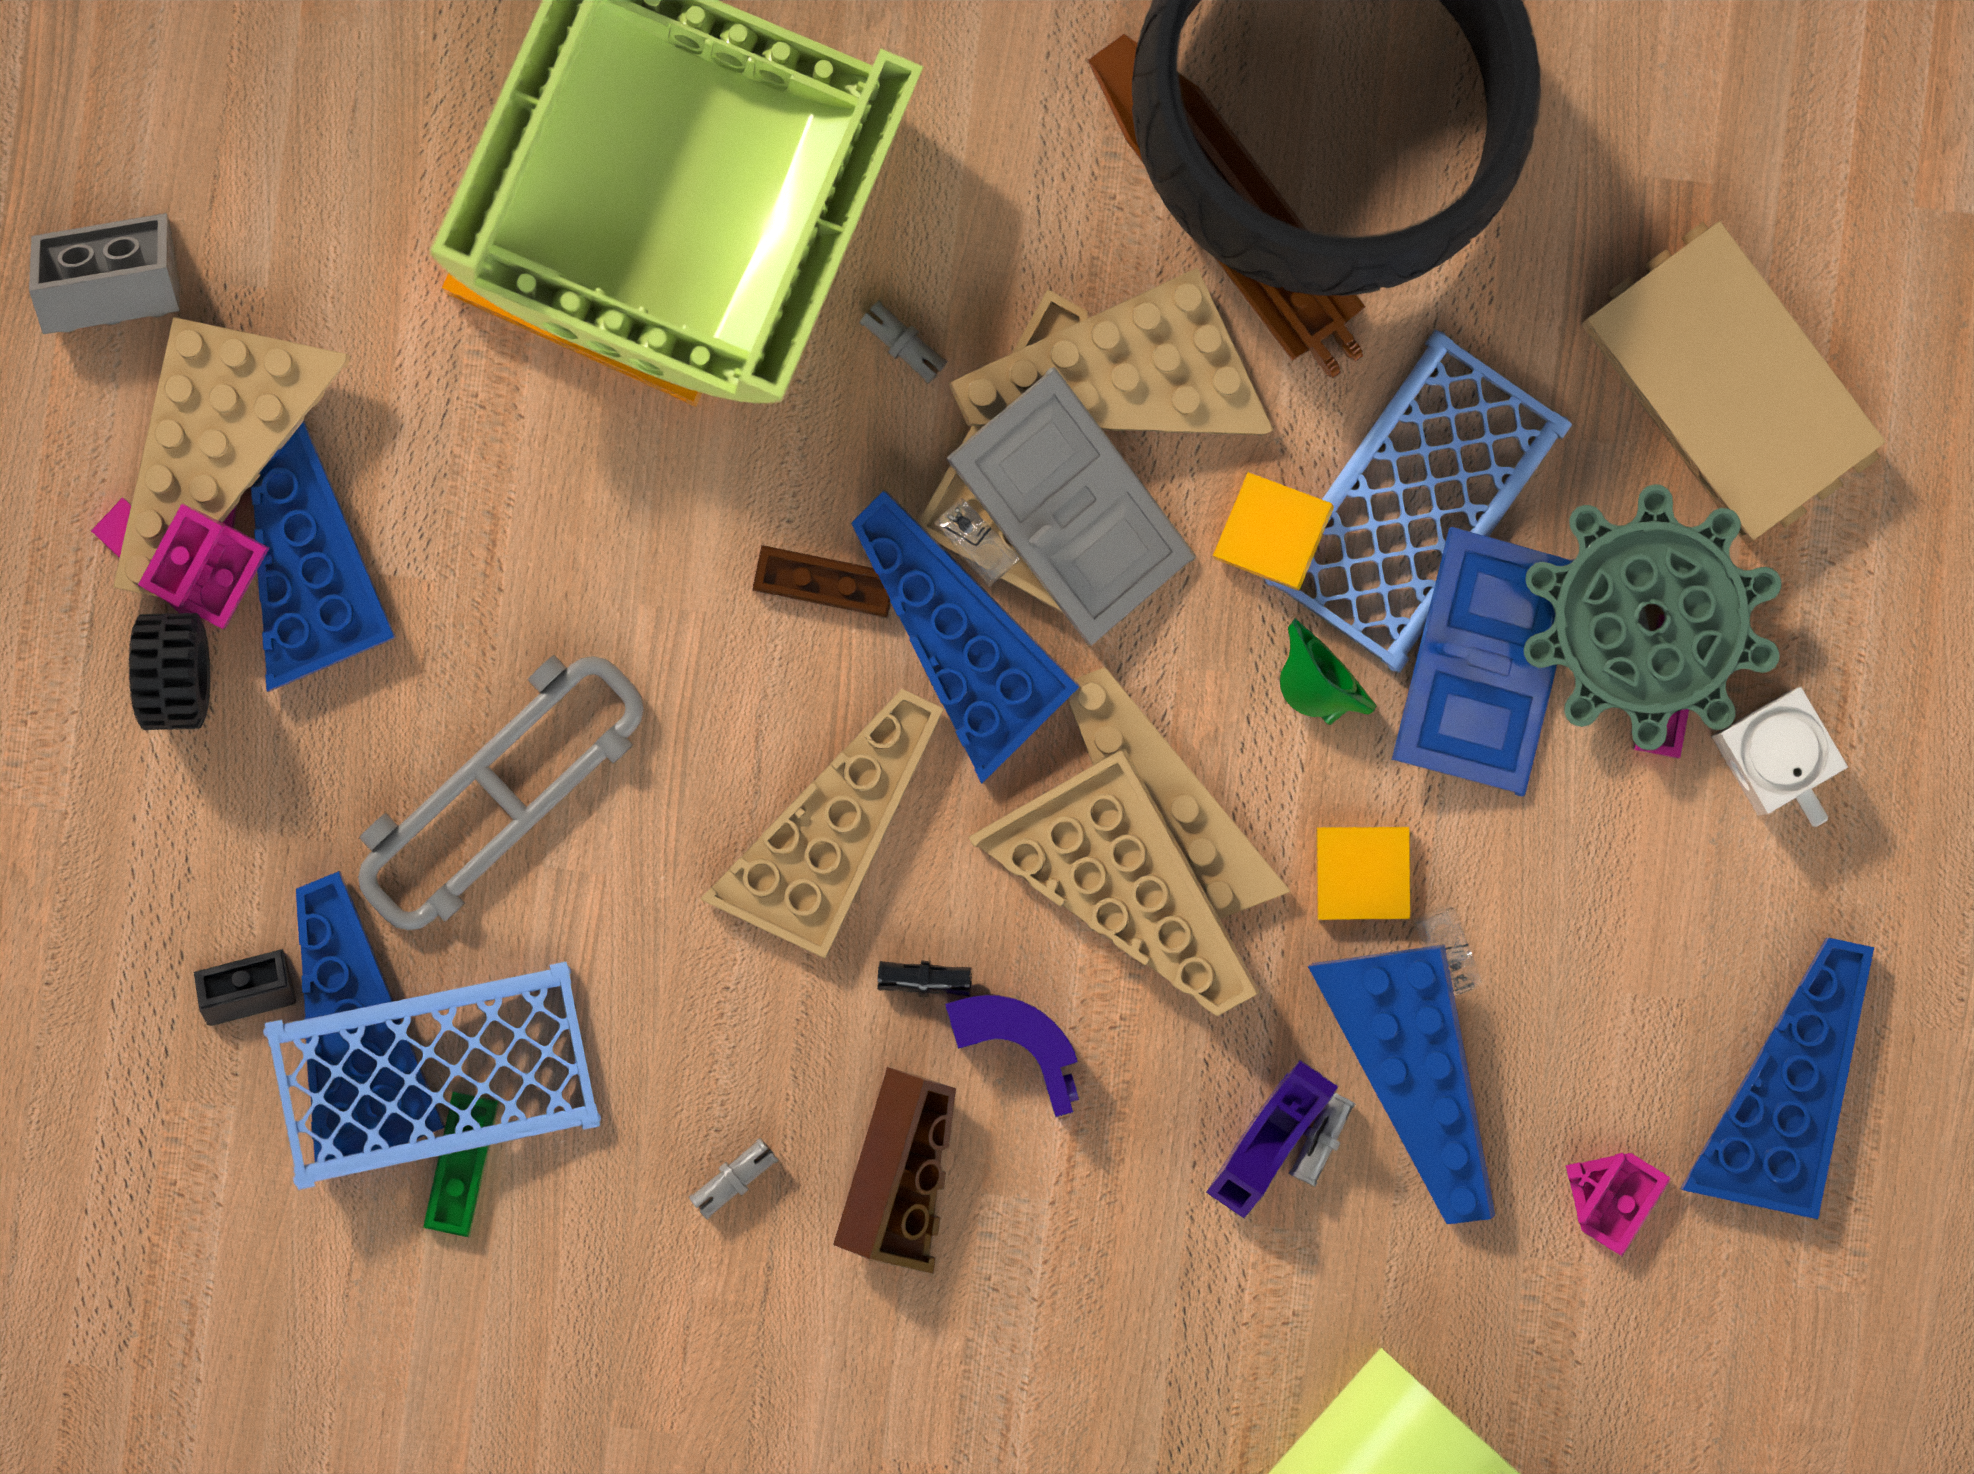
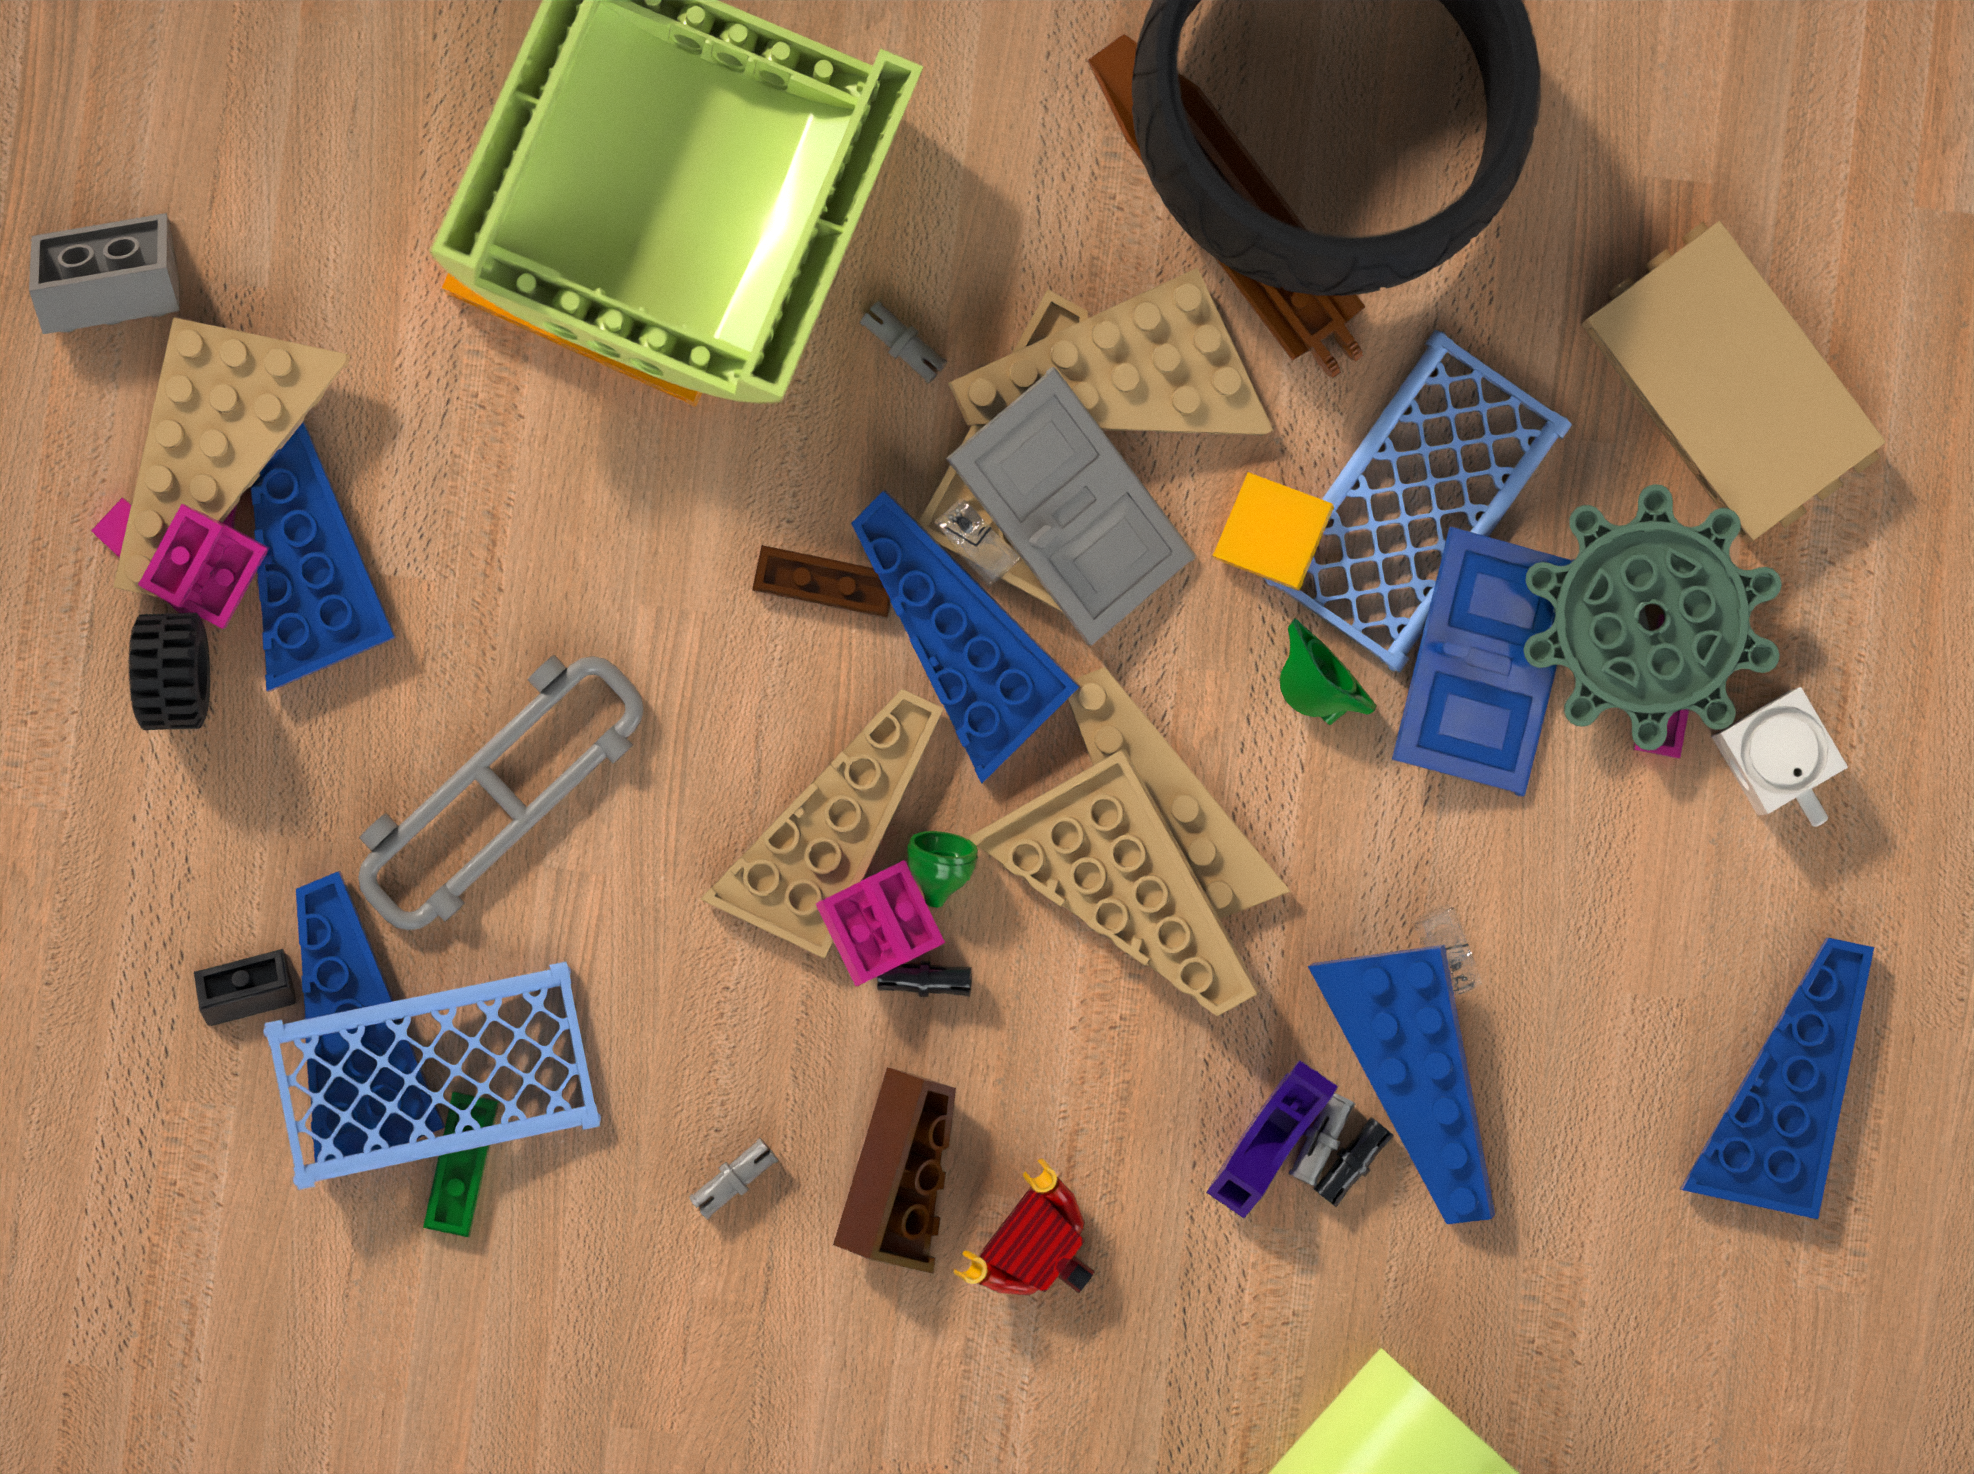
(880, 923): none -> dark pink slope
(940, 864): none -> green helmet
(1010, 1019): dark purple arch -> none
(1034, 1242): none -> torso
(1353, 1162): none -> black pin
(1363, 873): yellow tile -> none
(1615, 1197): dark pink slope -> none

